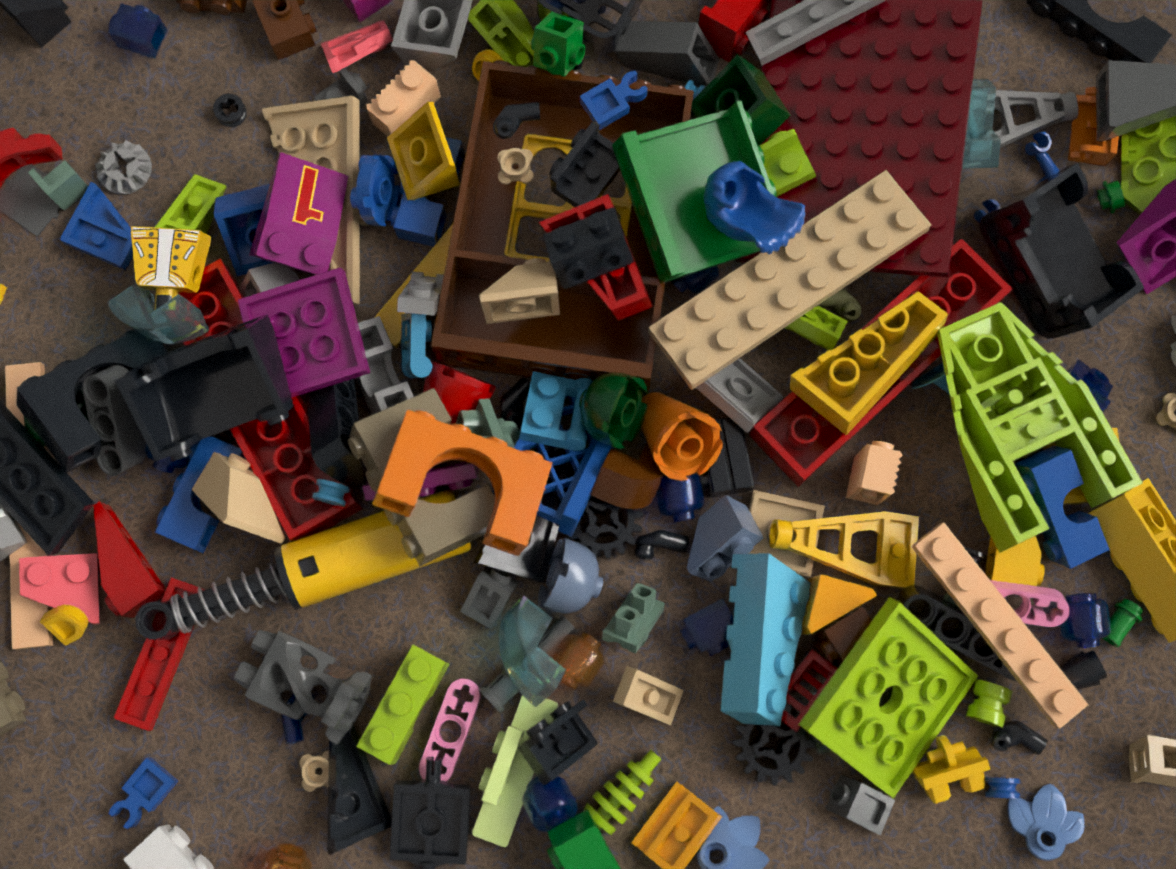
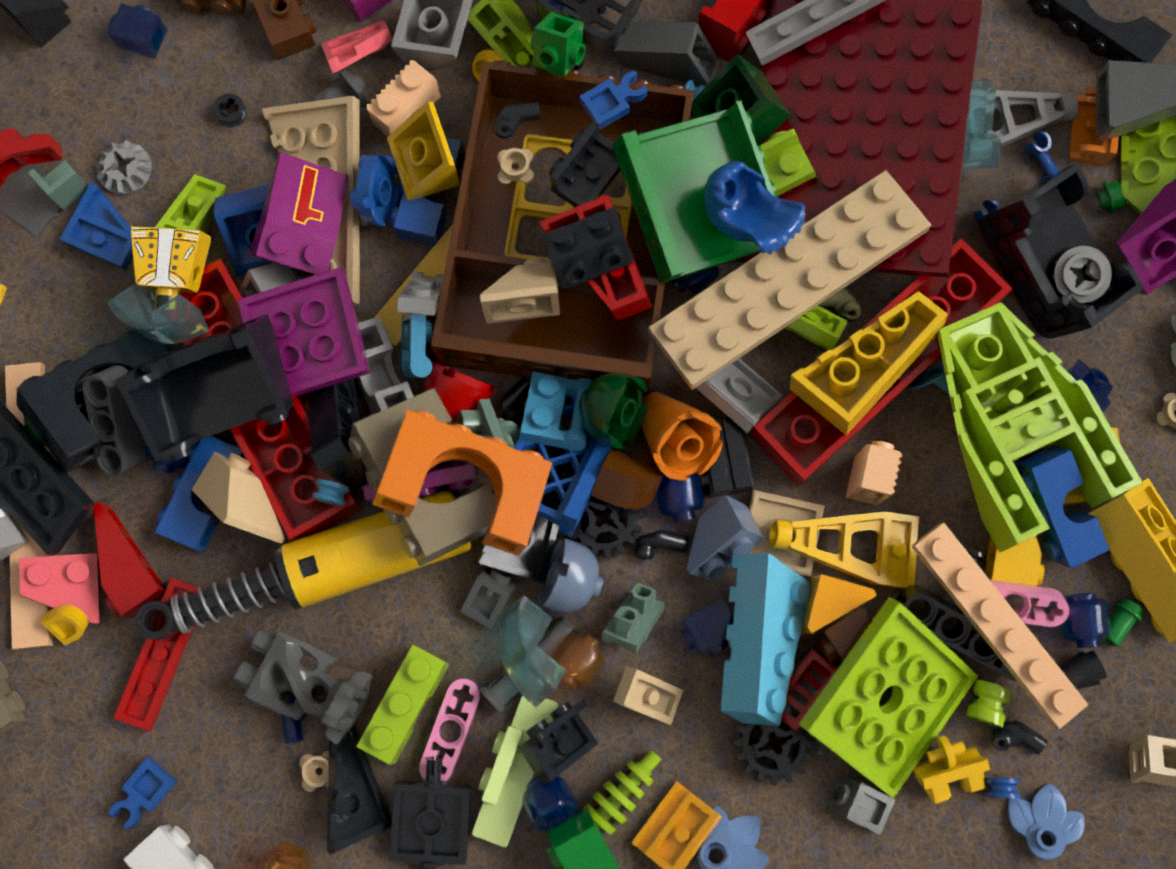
(1097, 269): none -> light grey gear

